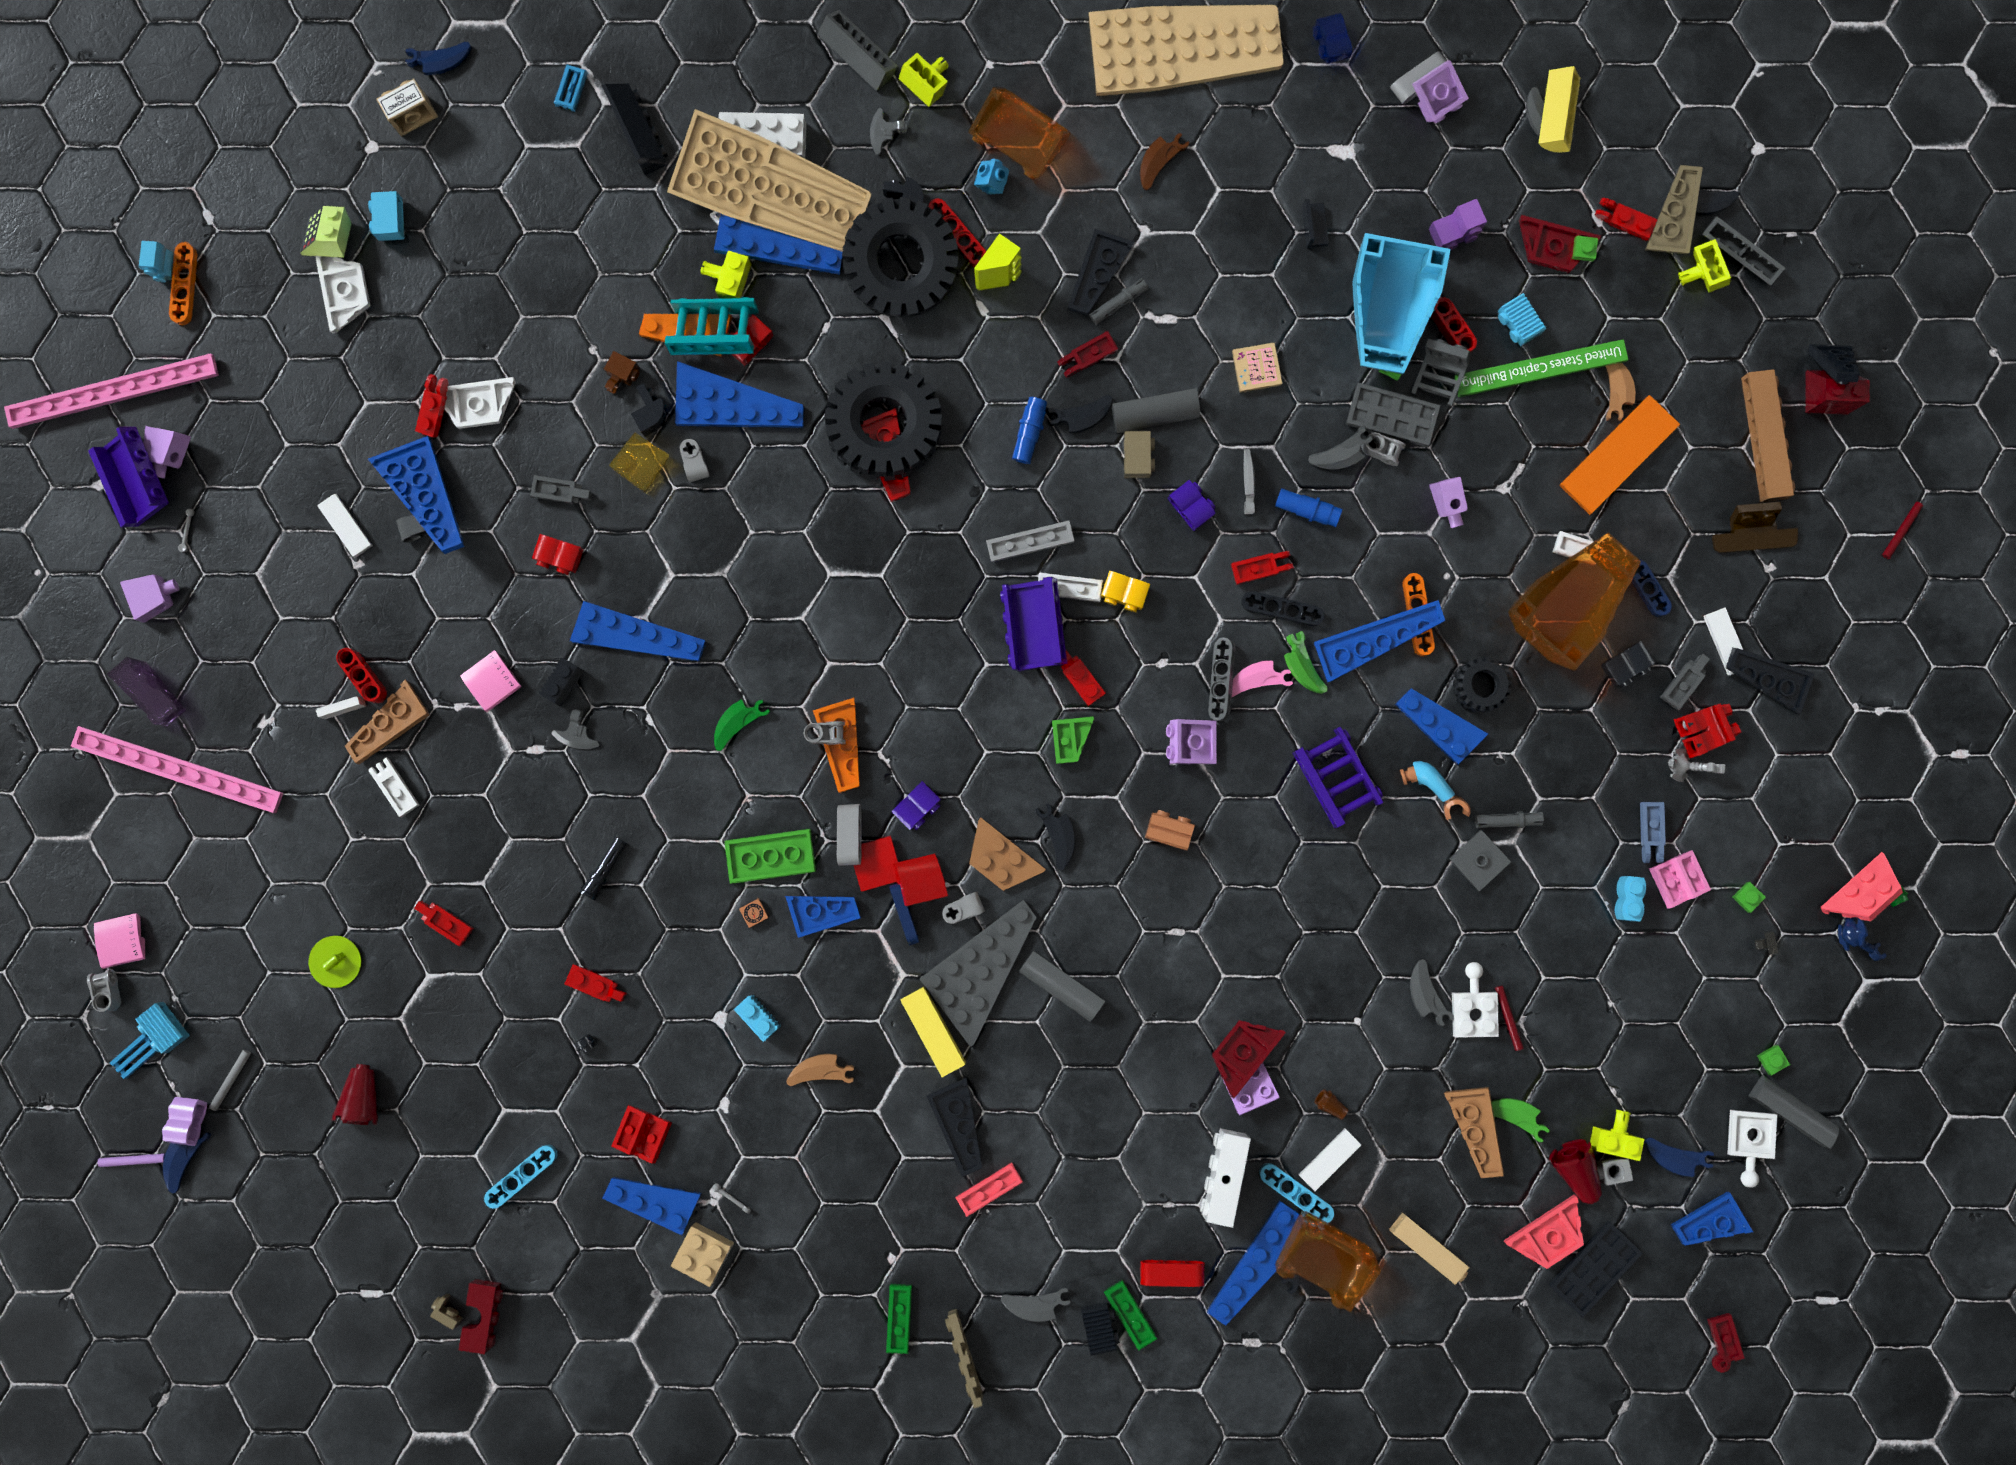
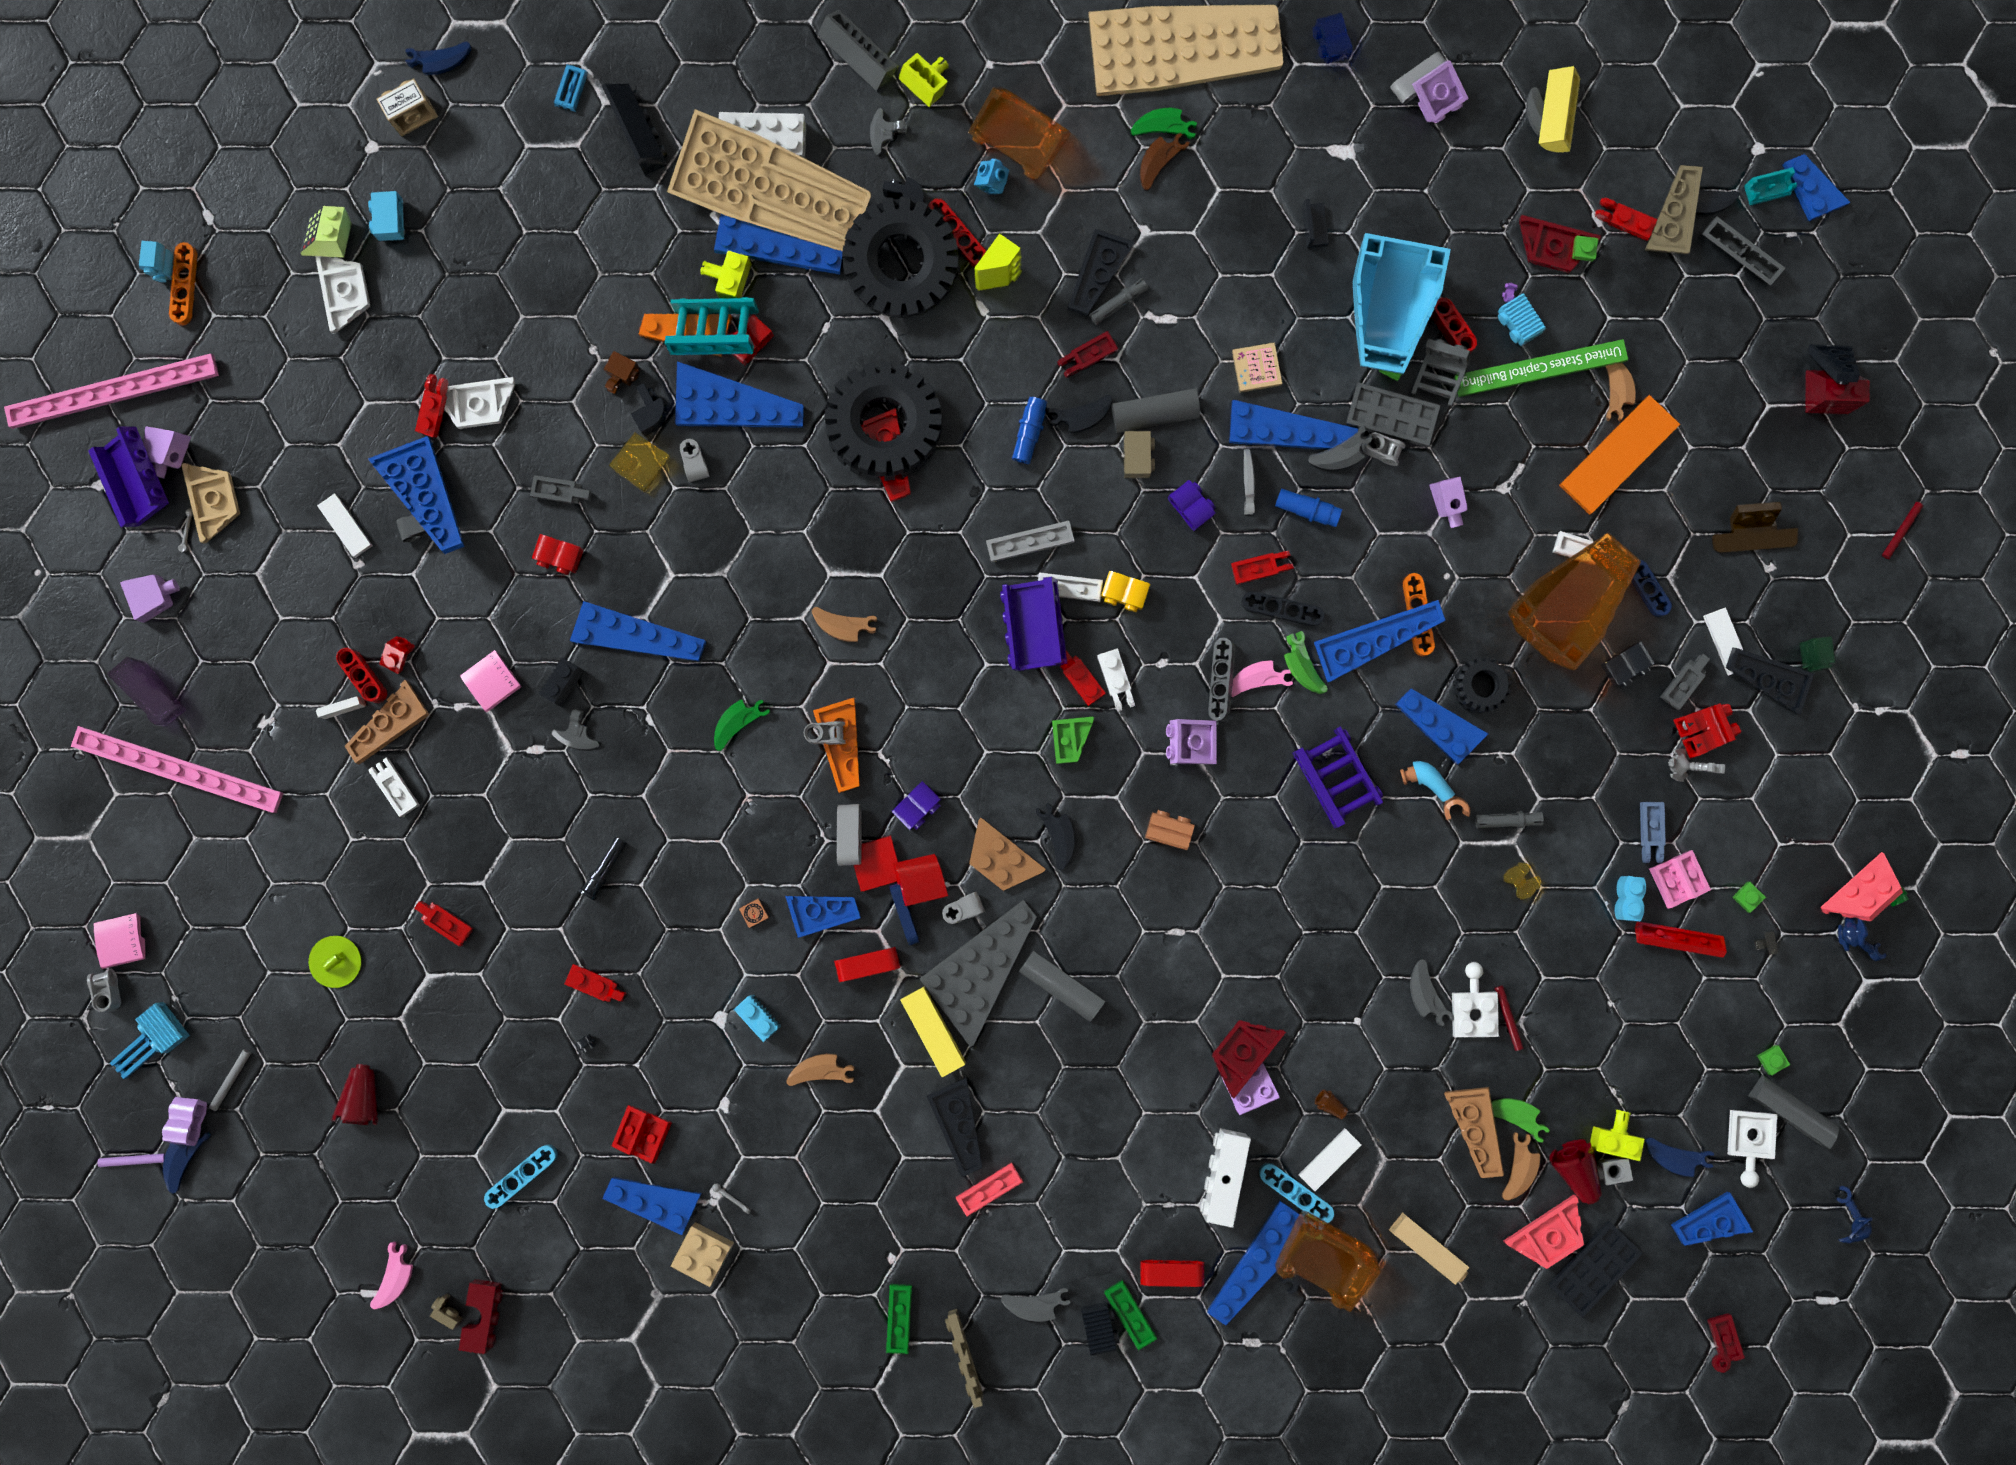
(211, 499): none -> tan wing
(395, 654): none -> red bracket
(395, 1278): none -> bright pink piece
(770, 856): bright green tile -> none
(842, 627): none -> medium nougat piece
(867, 964): none -> red beam
(1115, 677): none -> white hinge
(1163, 121): none -> green piece
(1272, 427): none -> blue wing
(1460, 226): medium lavender brick -> none
(1479, 860): dark grey plate -> none
(1509, 292): none -> medium lavender piece
(1523, 1169): none -> medium nougat piece
(1524, 887): none -> clear yellow piece
(1680, 939): none -> red plate
(1709, 267): neon yellow brick -> none
(1768, 436): medium nougat brick -> none
(1770, 186): none -> teal hinge
(1814, 189): none -> blue wing
(1817, 654): none -> clear green brick
(1861, 1226): none -> dark blue piece

